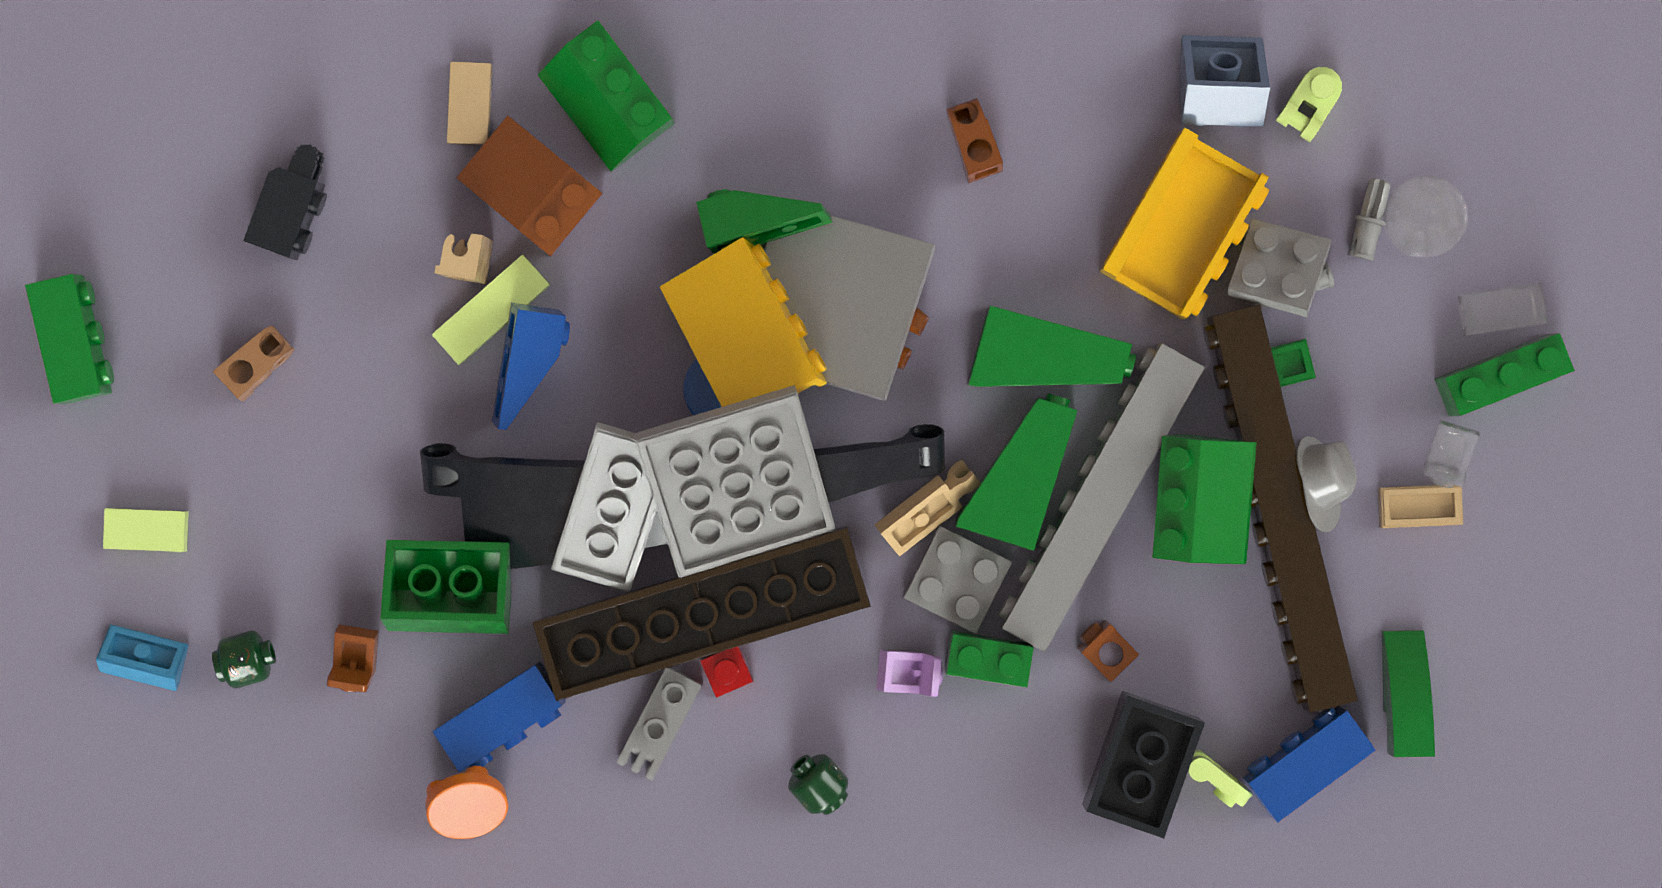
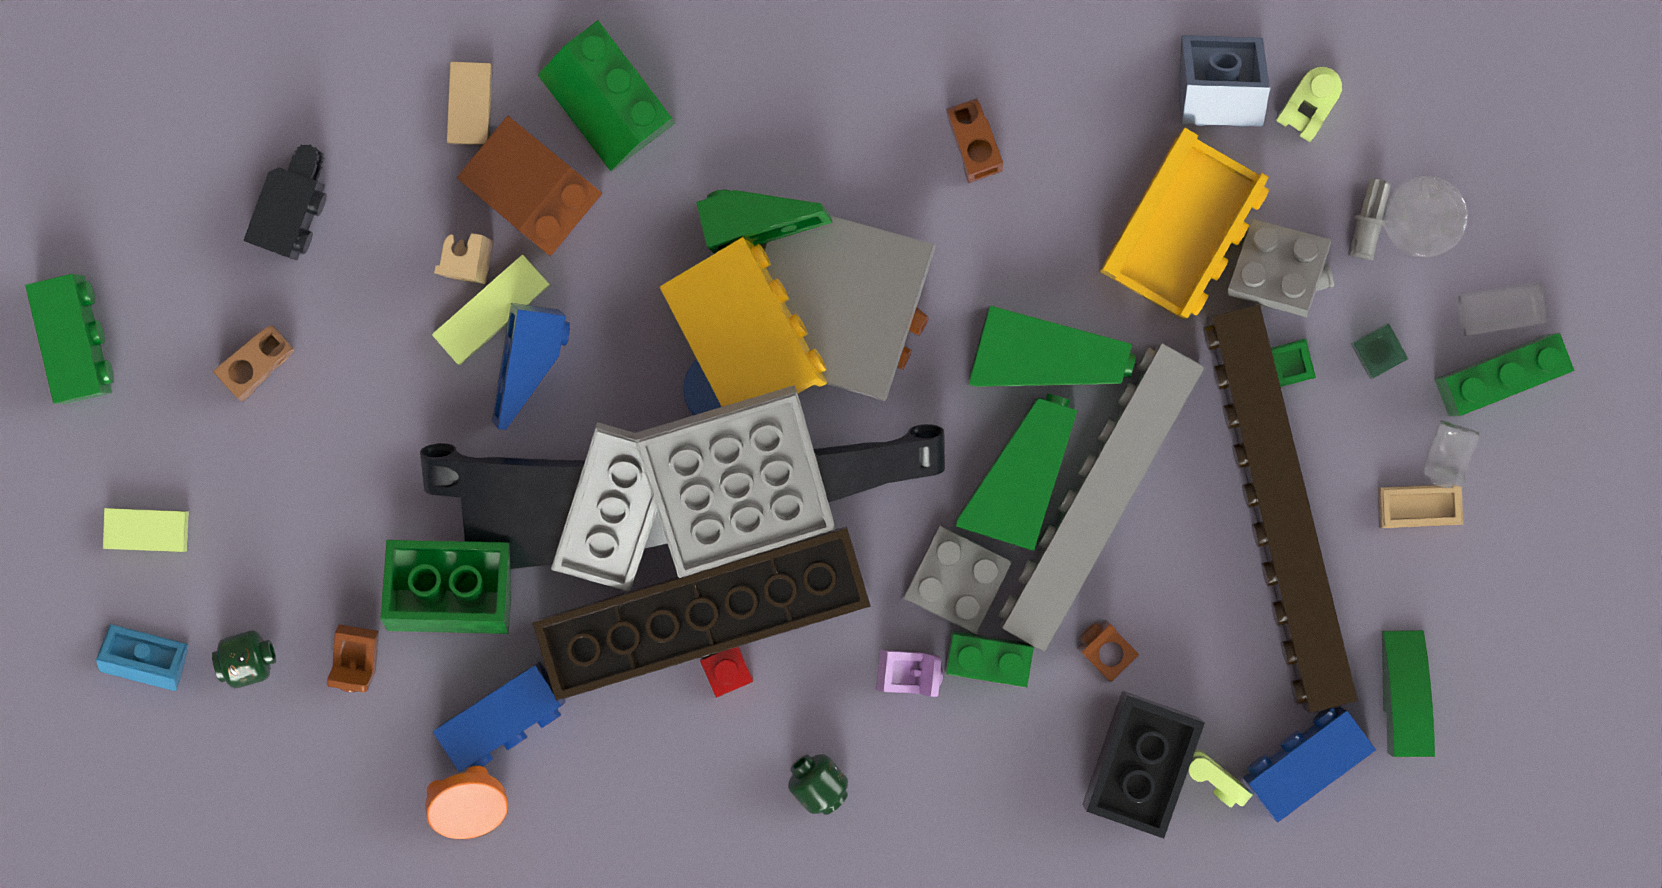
(660, 721): light grey hinge -> none
(927, 508): tan plate -> none
(1204, 499): green slope -> none
(1327, 479): light grey piece -> none
(1379, 351): none -> clear green plate

